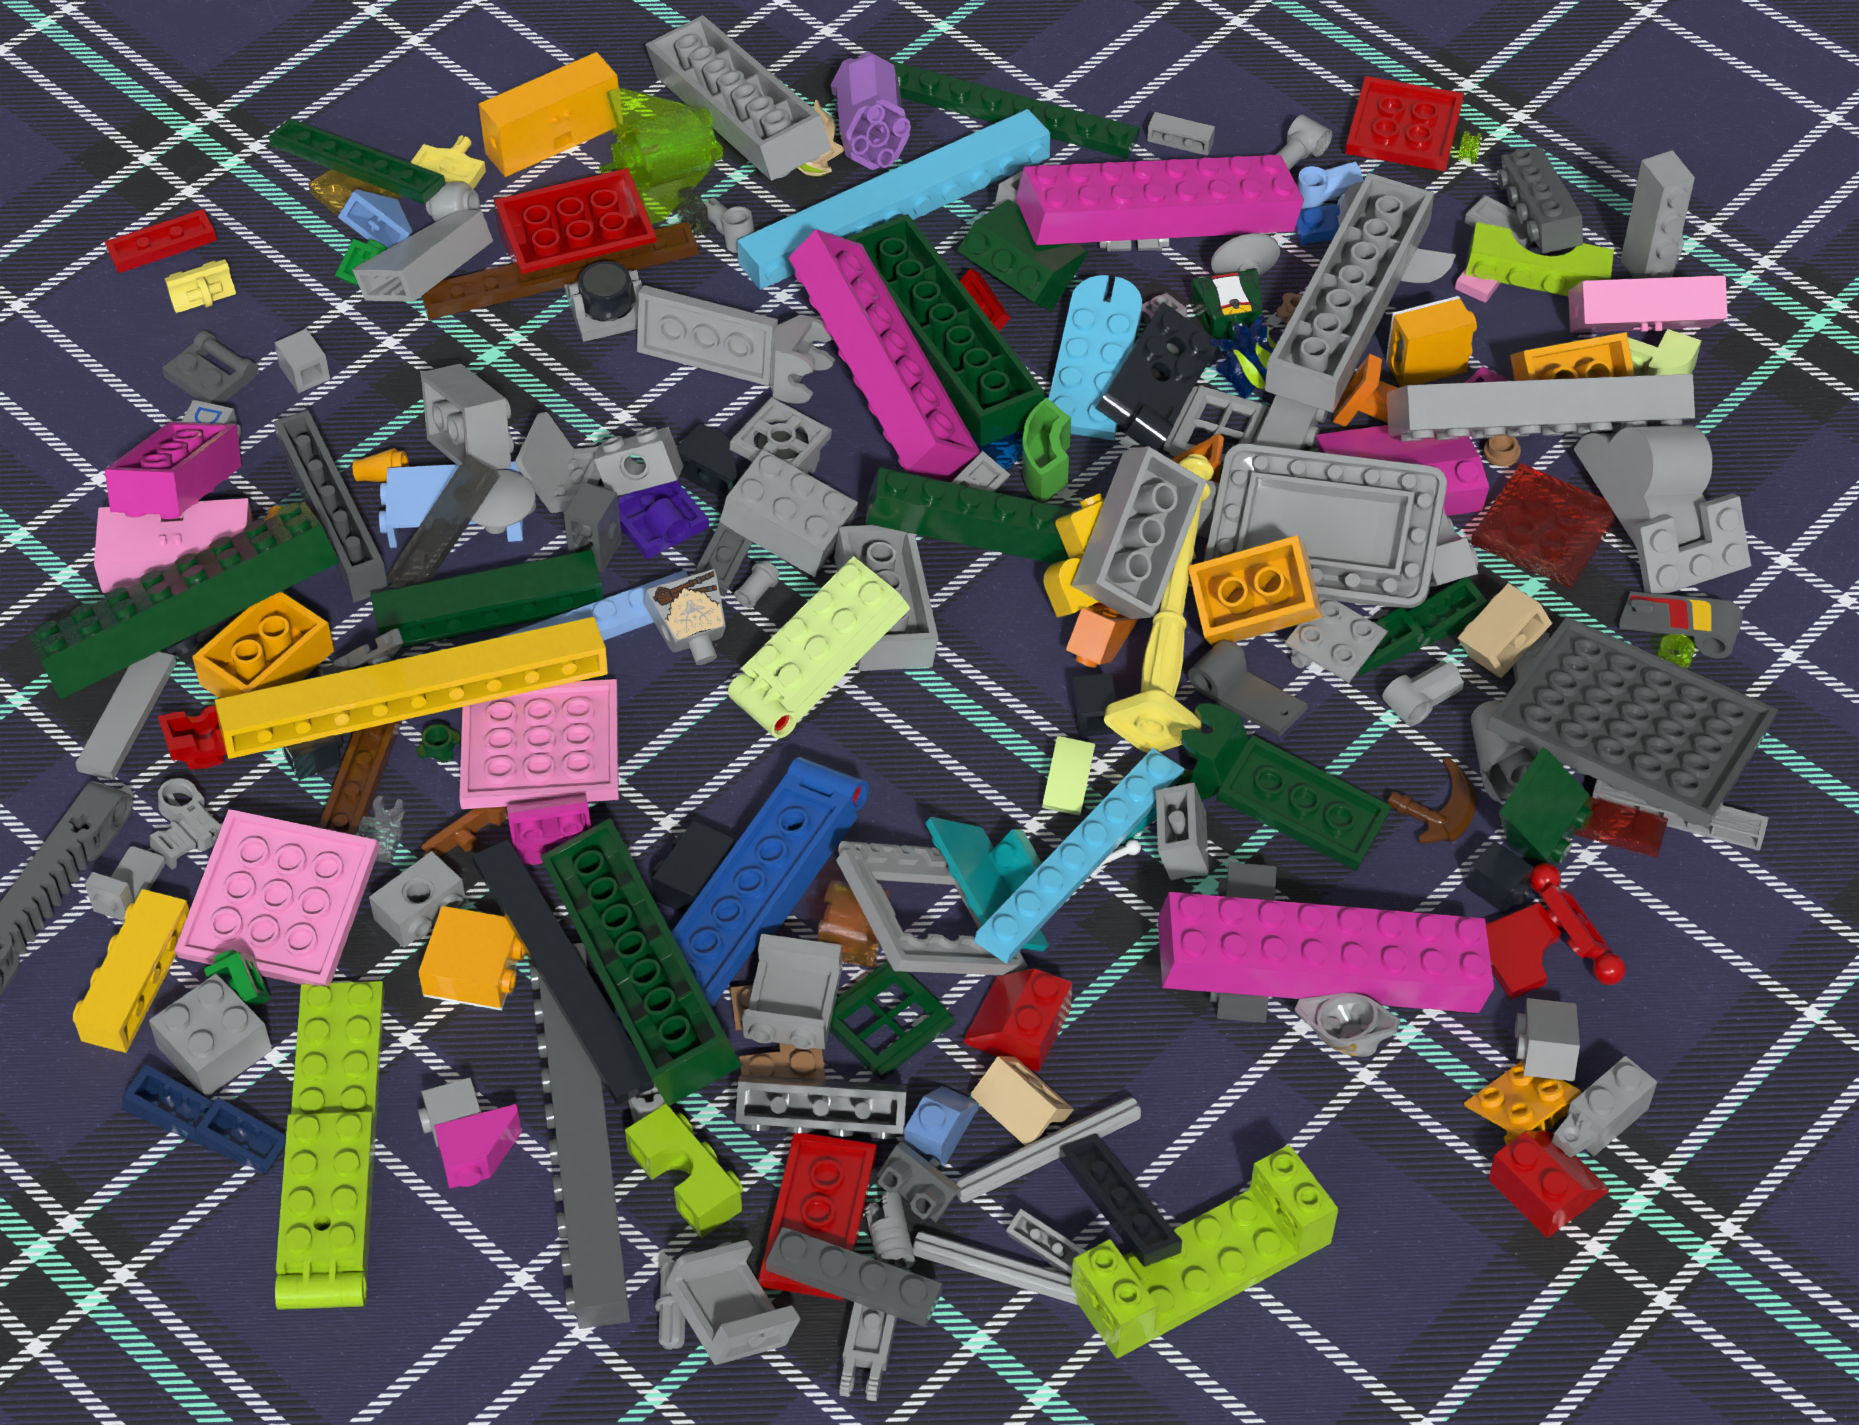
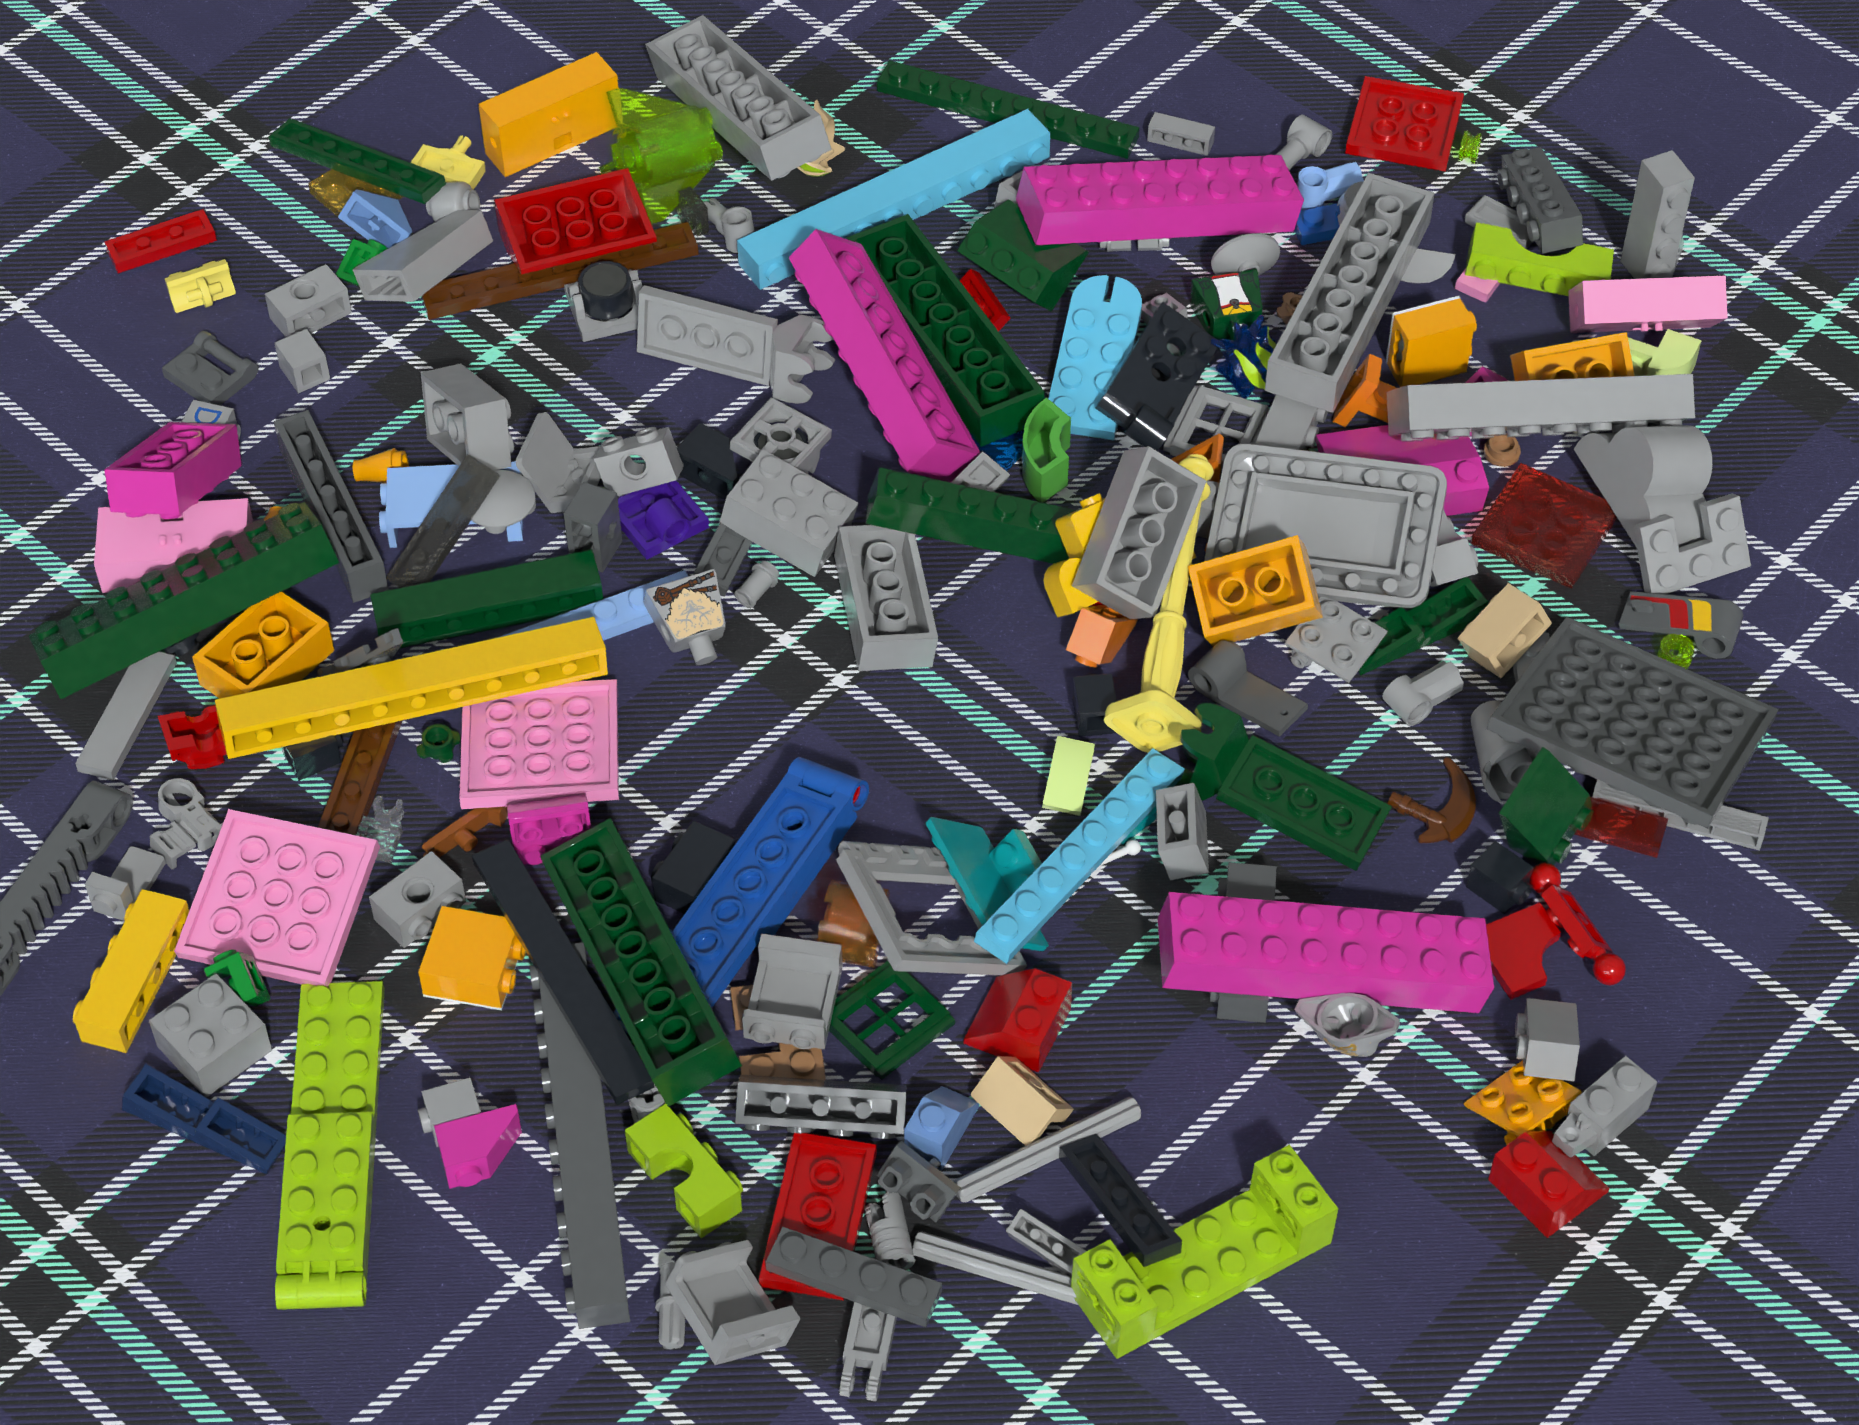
(308, 302): none -> light grey brick
(817, 647): yellowish green hinge -> none
(870, 111): medium lavender brick -> none

